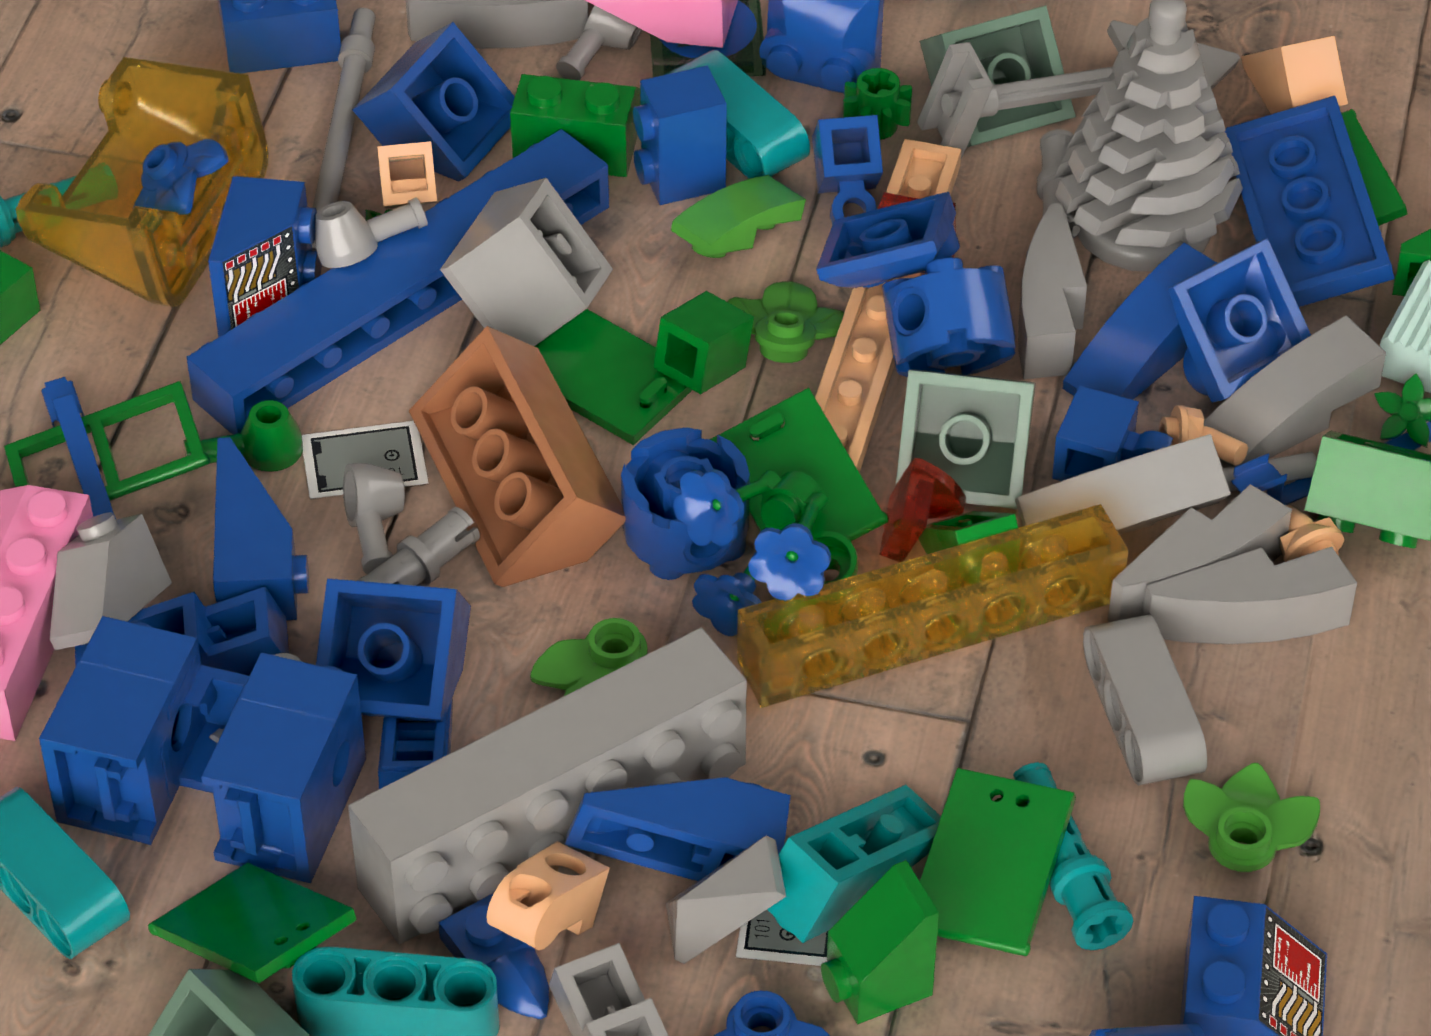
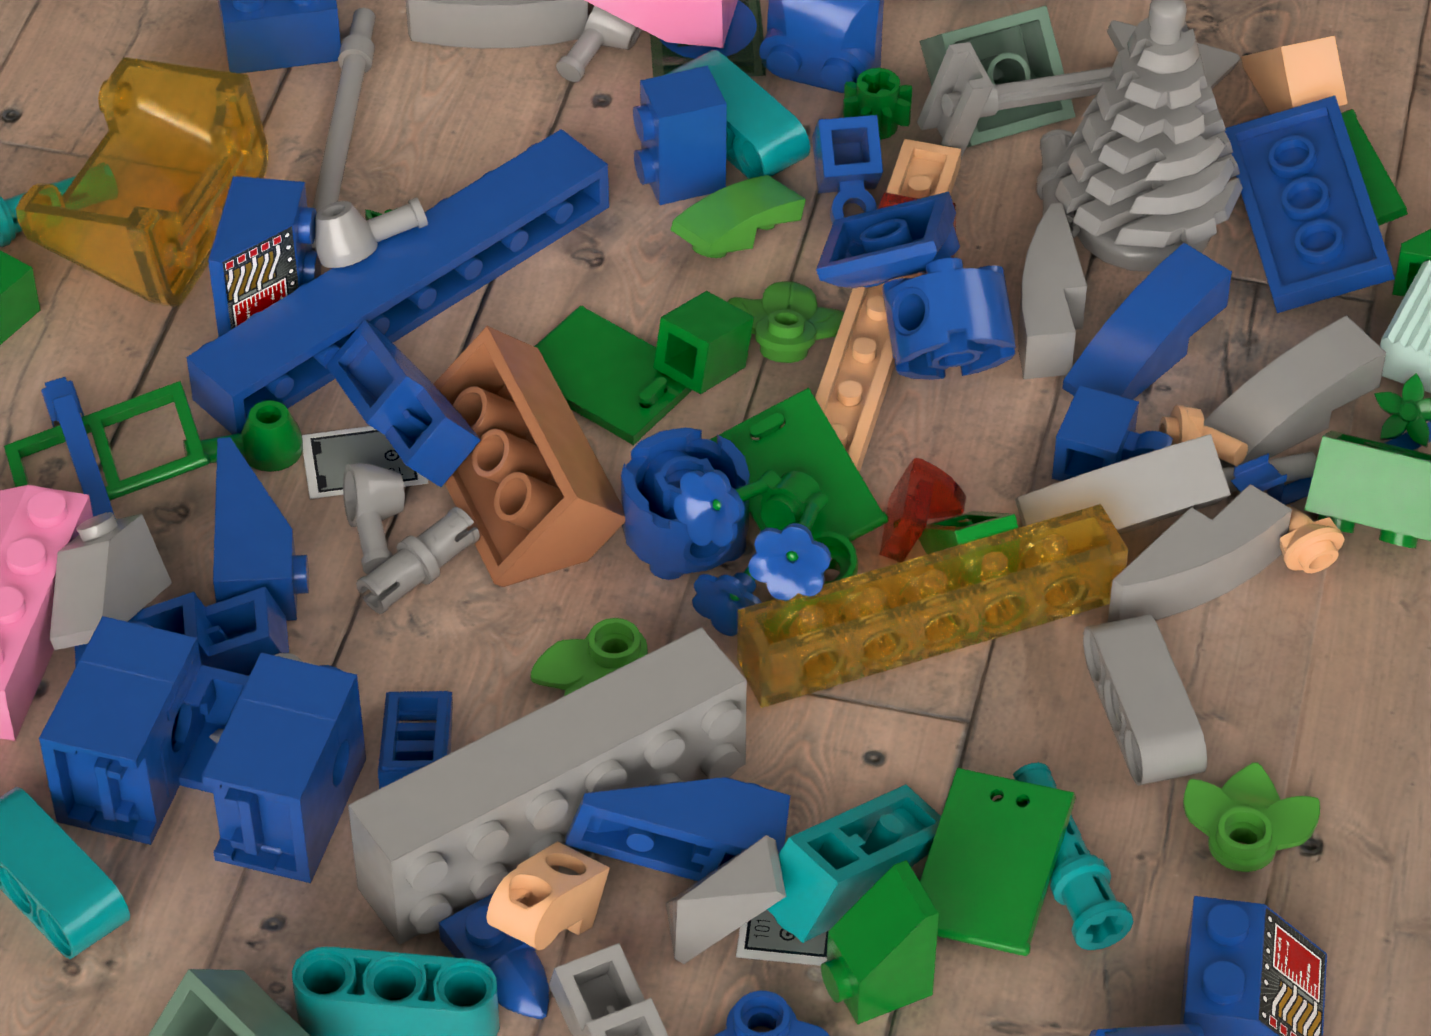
(172, 173): blue plate -> none
(253, 922): green container -> none
(399, 642): blue slope -> none
(402, 404): none -> blue slope
(407, 173): light nougat leg -> none
(441, 96): blue slope -> none
(526, 263): light grey slope -> none
(590, 112): green slope -> none
(970, 431): sand green slope -> none
(1236, 320): blue slope -> none
(1253, 599): light grey slope -> none

